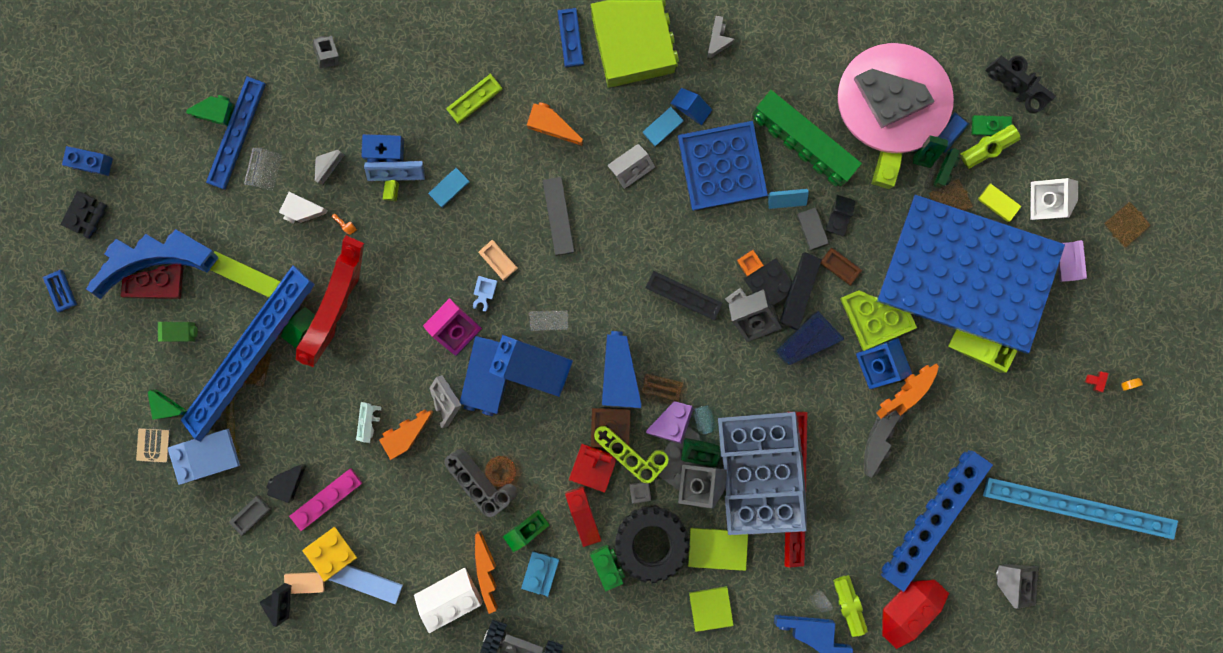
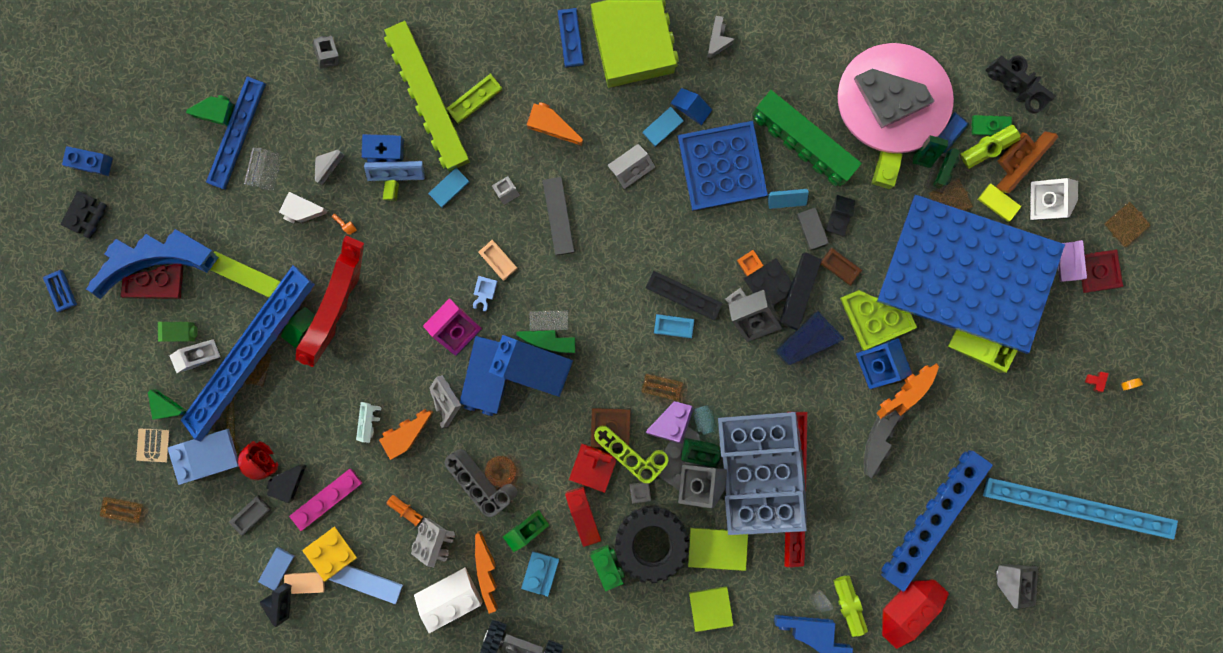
(137, 512): none -> clear orange tile
(194, 356): none -> white slope
(256, 462): none -> red cylinder
(276, 568): none -> medium blue tile
(404, 510): none -> orange axle
(427, 96): none -> lime brick
(429, 541): none -> light grey plate
(505, 190): none -> light grey slope
(548, 340): none -> green slope
(619, 375): blue slope -> none
(674, 326): none -> dark azure tile
(1022, 157): none -> dark orange bracket
(1102, 271): none -> dark red tile

